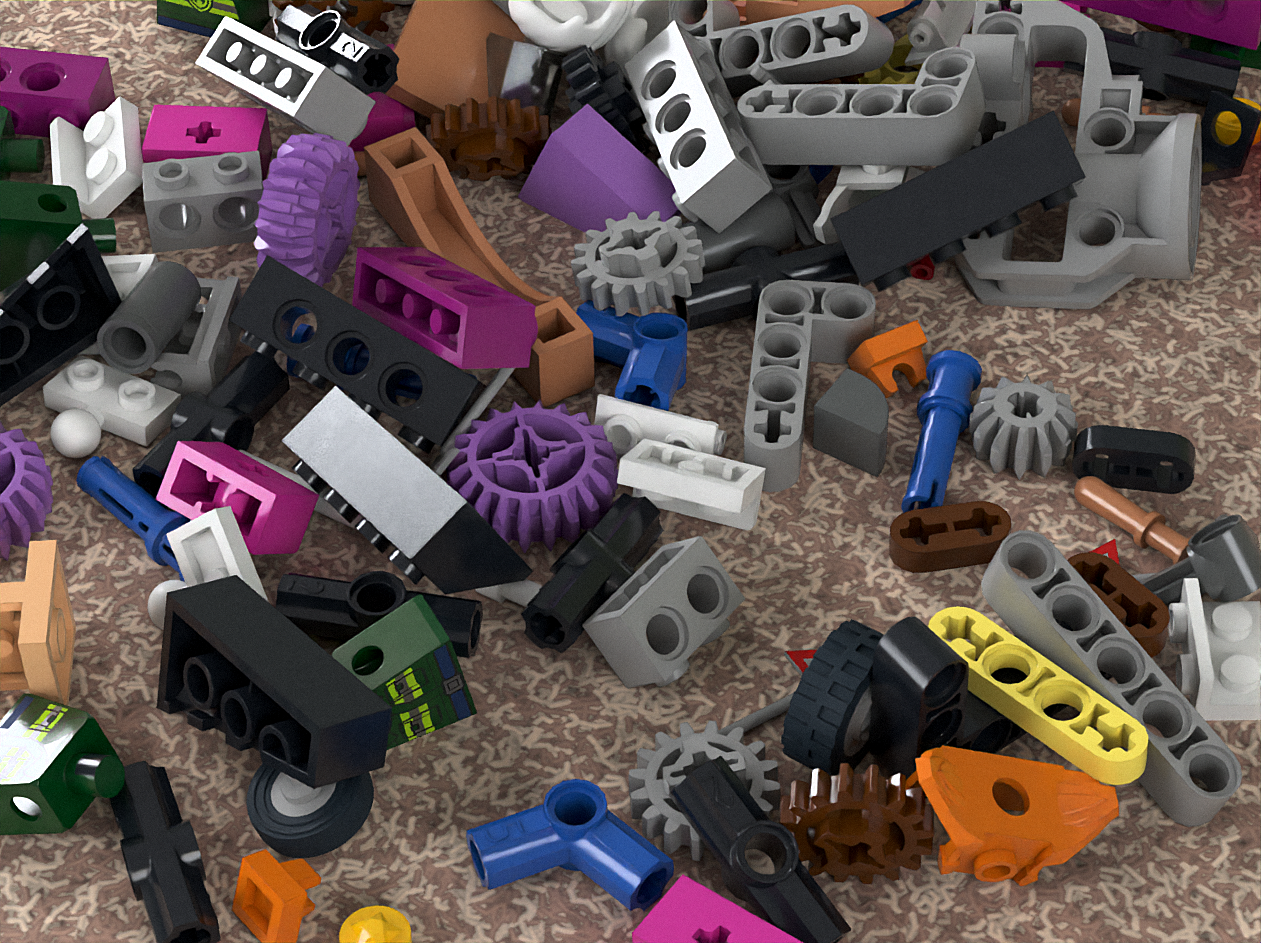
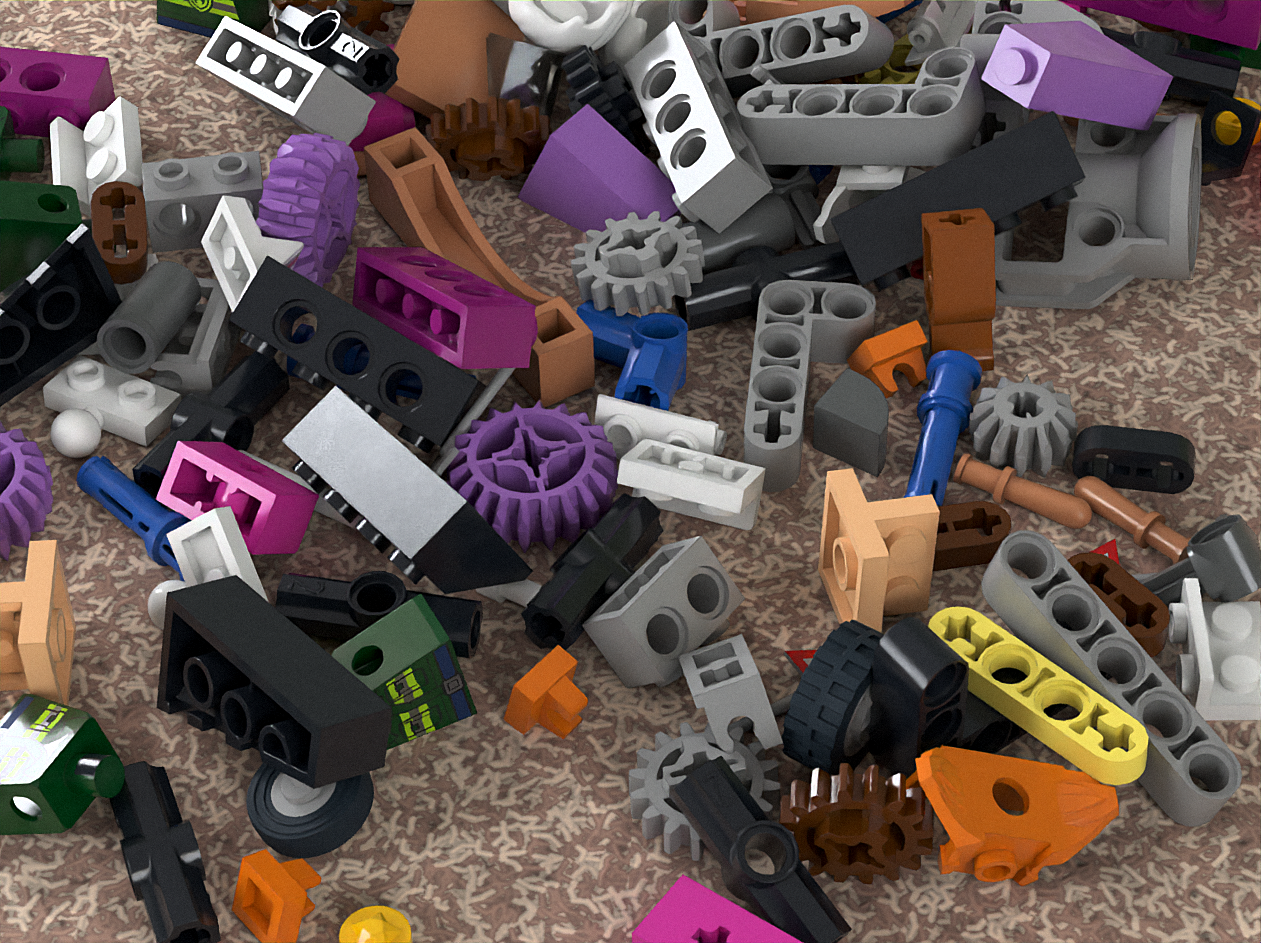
(126, 232): none -> reddish brown beam
(206, 131): dark pink brick -> none
(238, 249): none -> white slope
(547, 696): none -> orange tile
(578, 835): blue piece -> none
(730, 686): none -> light grey hinge
(875, 553): none -> light nougat bracket
(960, 282): none -> dark orange piece
(1005, 485): none -> nougat piece
(1076, 74): none -> medium lavender slope

